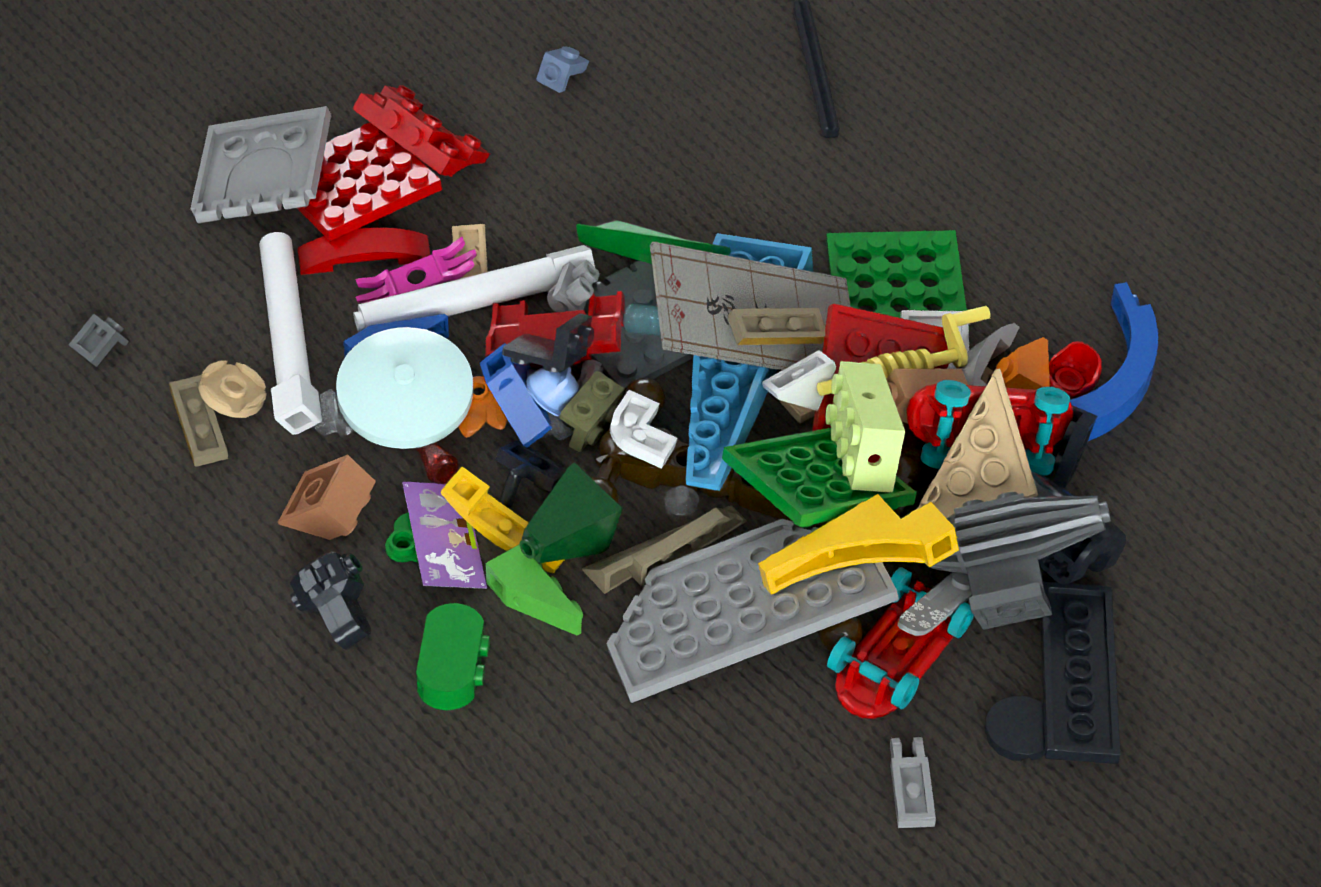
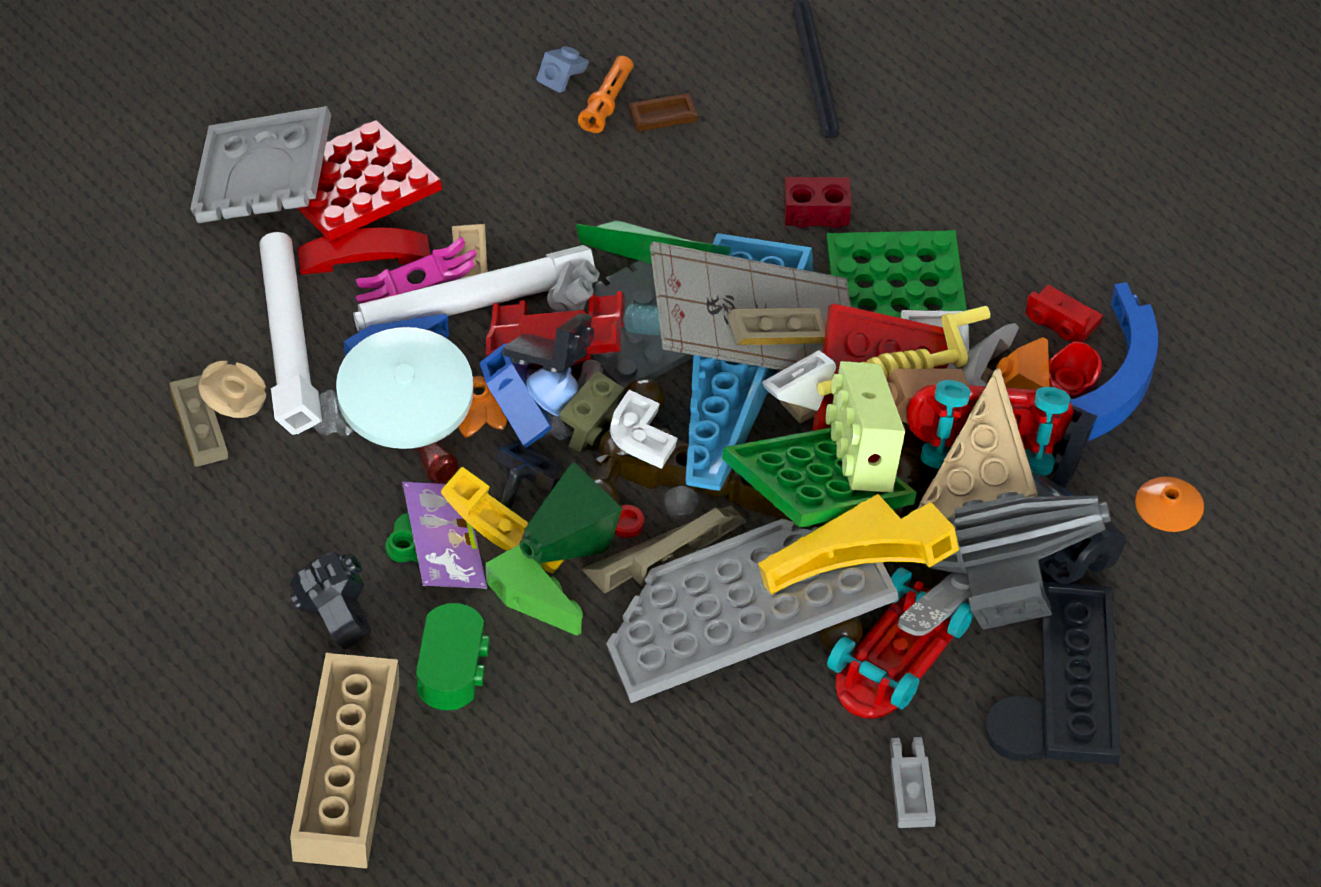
(97, 339): dark grey bracket -> none
(329, 499): nougat slope -> none
(345, 761): none -> tan brick
(402, 119): red bracket -> none
(619, 71): none -> orange pin
(630, 522): none -> red tile
(663, 112): none -> reddish brown tile
(817, 201): none -> dark red brick
(1062, 314): none -> red bracket
(1168, 513): none -> orange dish

